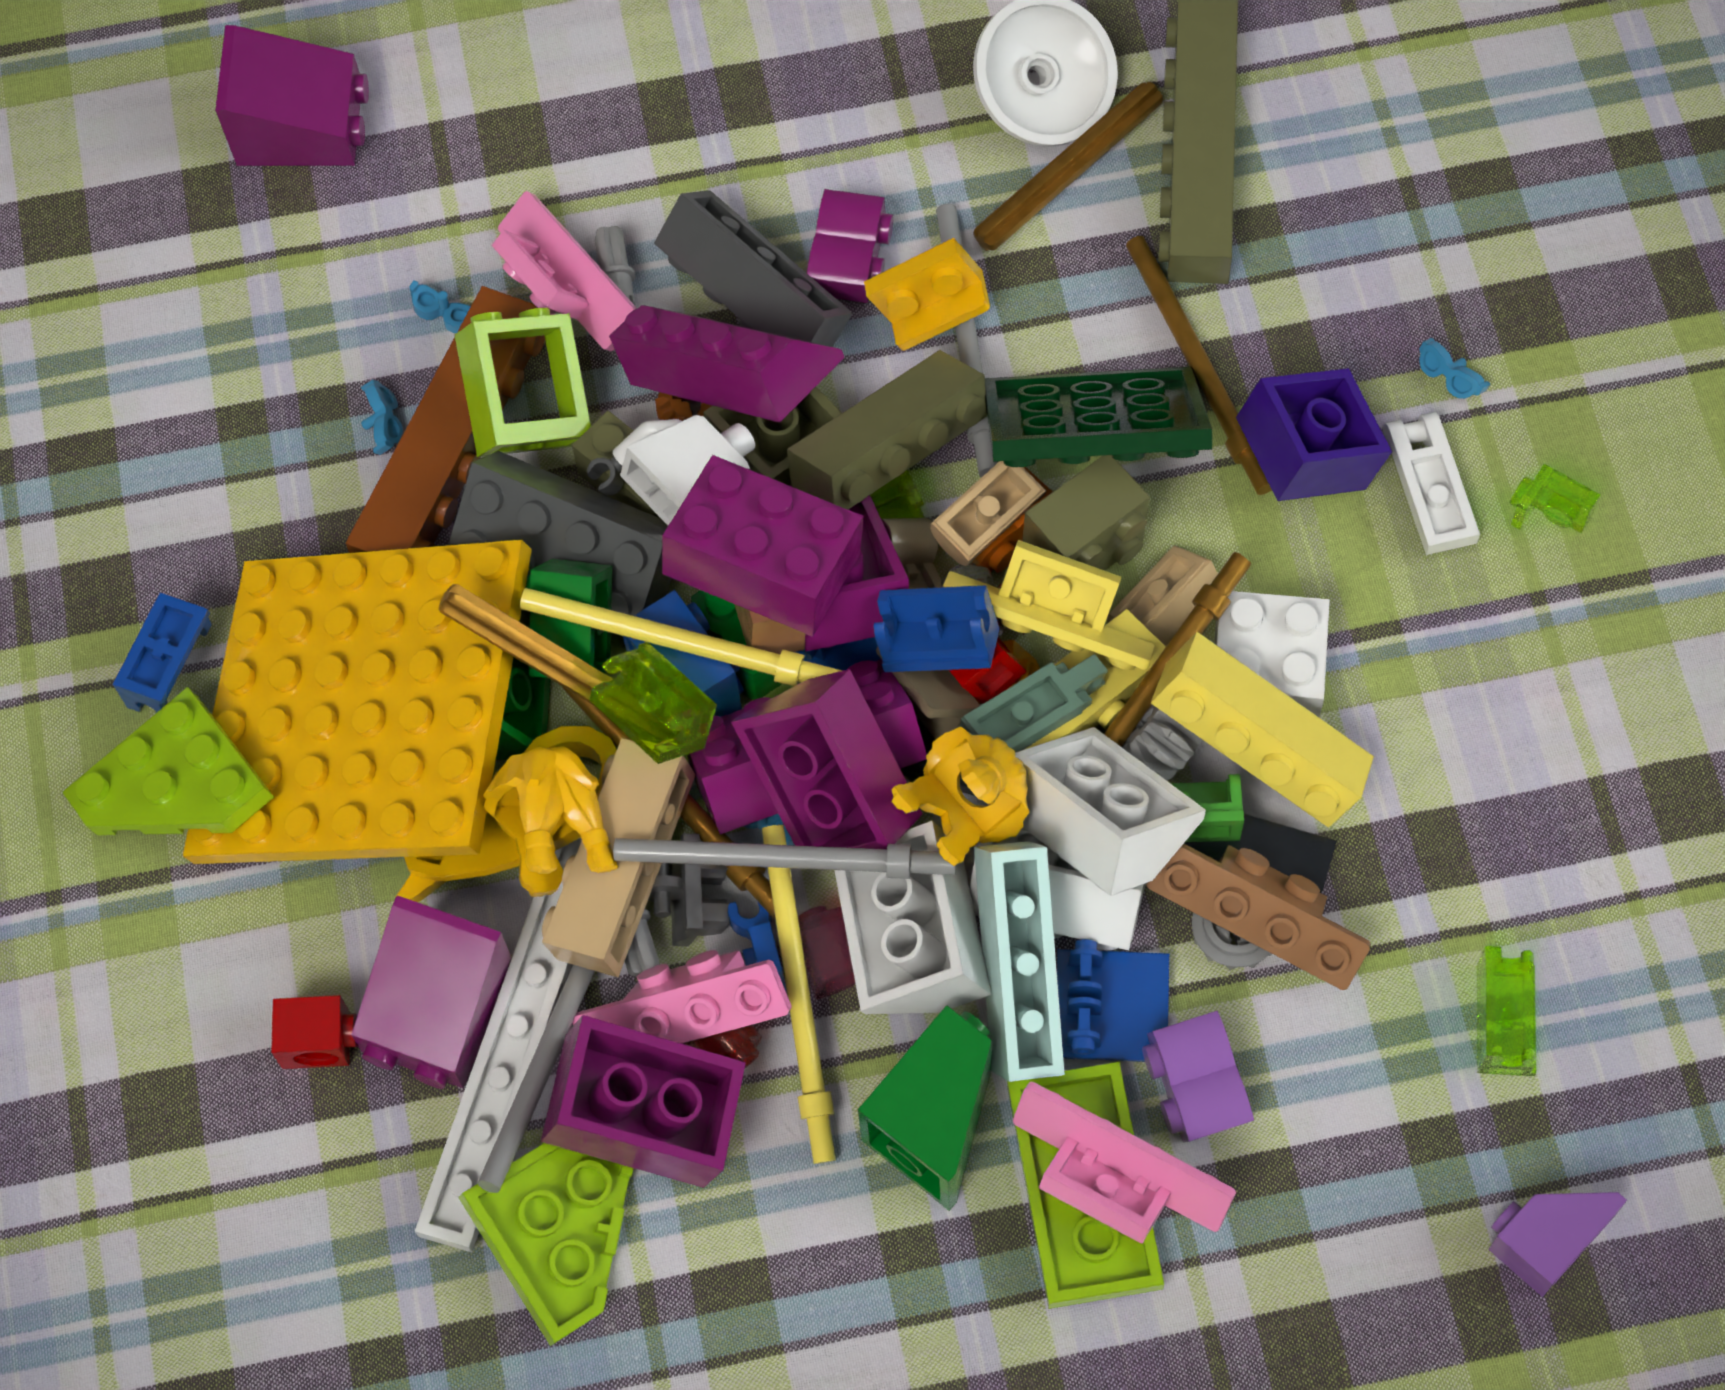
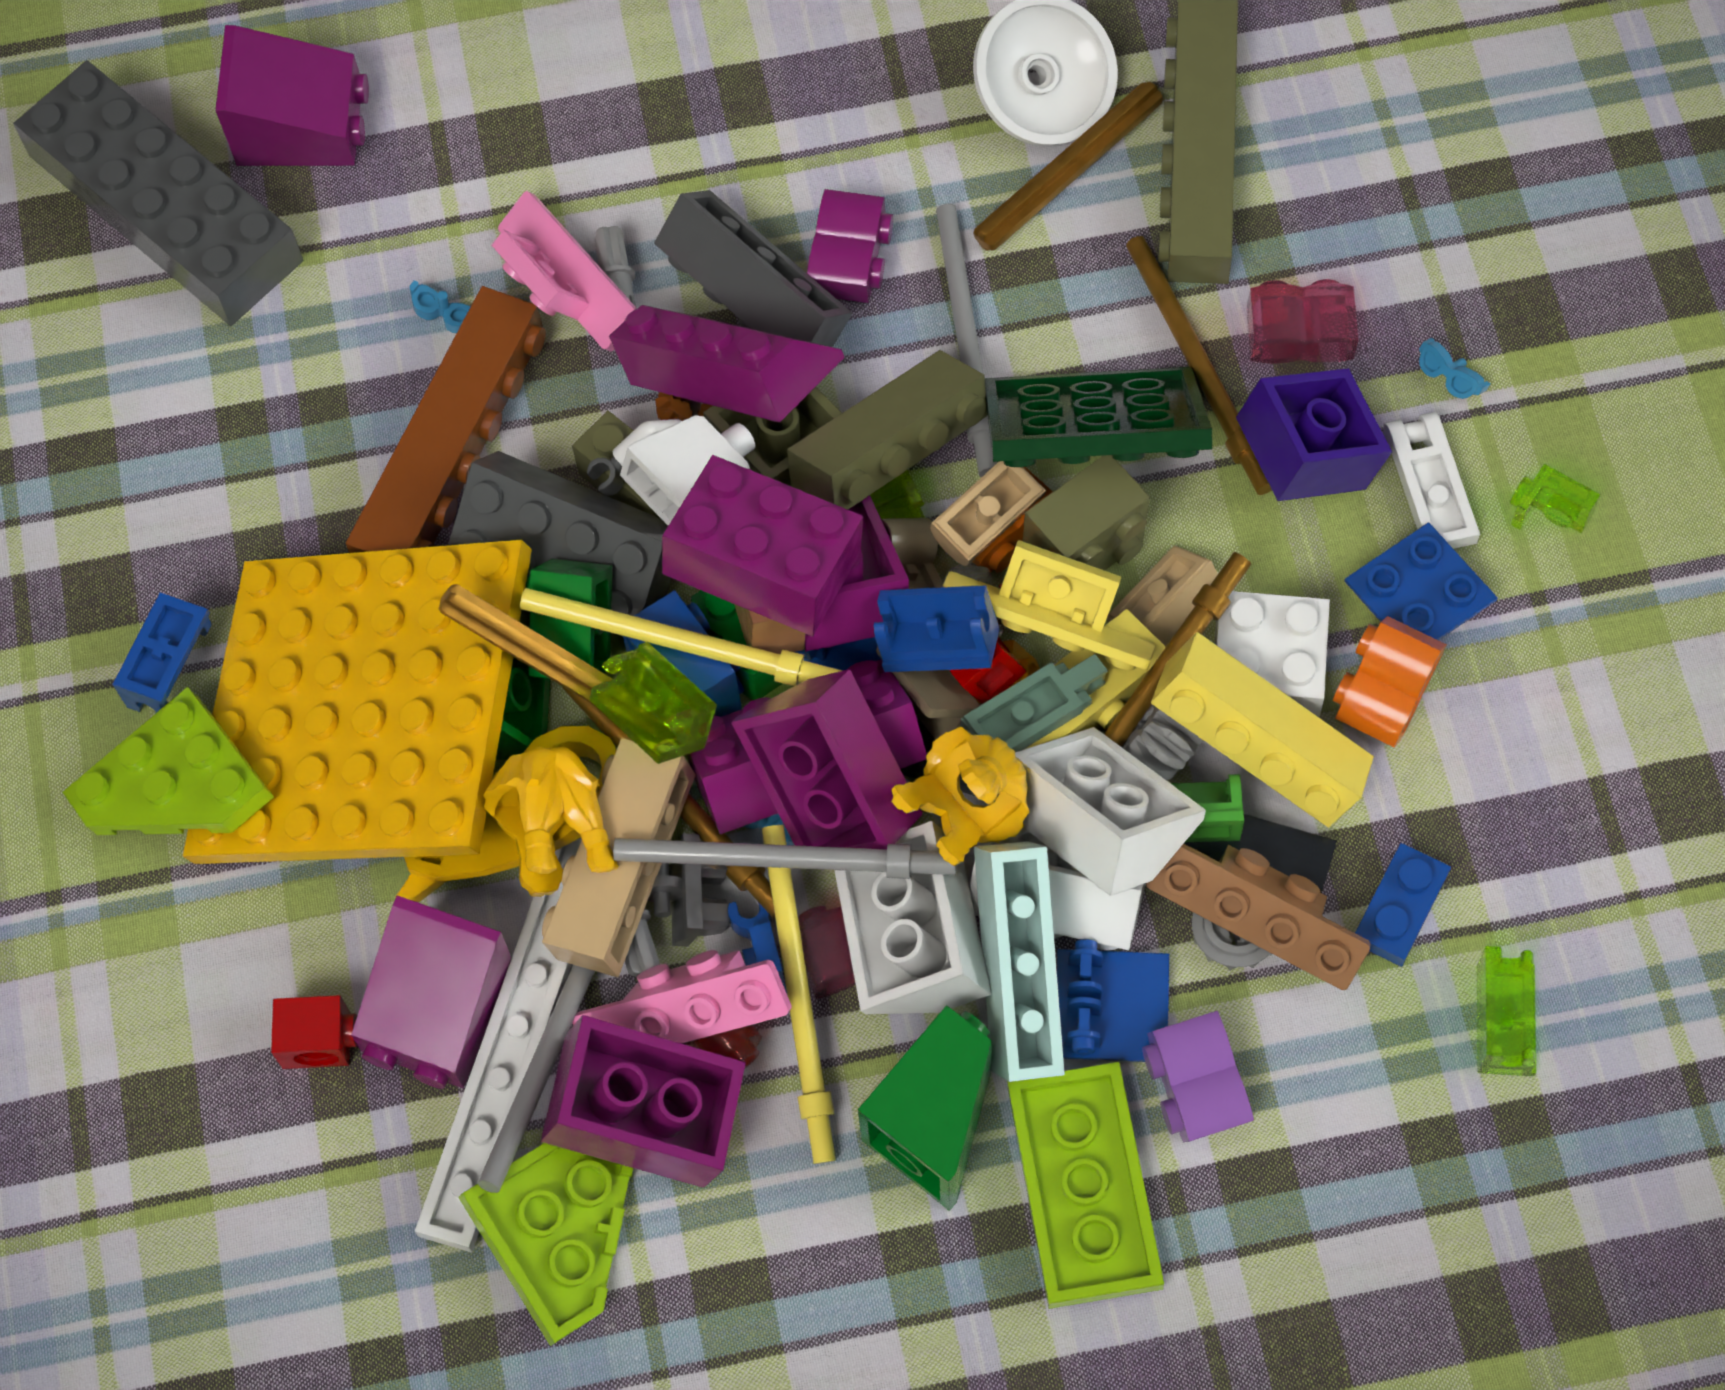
(159, 192): none -> dark grey brick
(386, 425): dark azure piece -> none
(482, 391): lime window -> none
(929, 293): yellow bracket -> none
(1115, 1172): bright pink bracket -> none
(1302, 322): none -> clear pink brick
(1388, 681): none -> orange brick
(1402, 903): none -> blue plate
(1422, 585): none -> blue hinge
(1551, 1233): medium lavender slope -> none

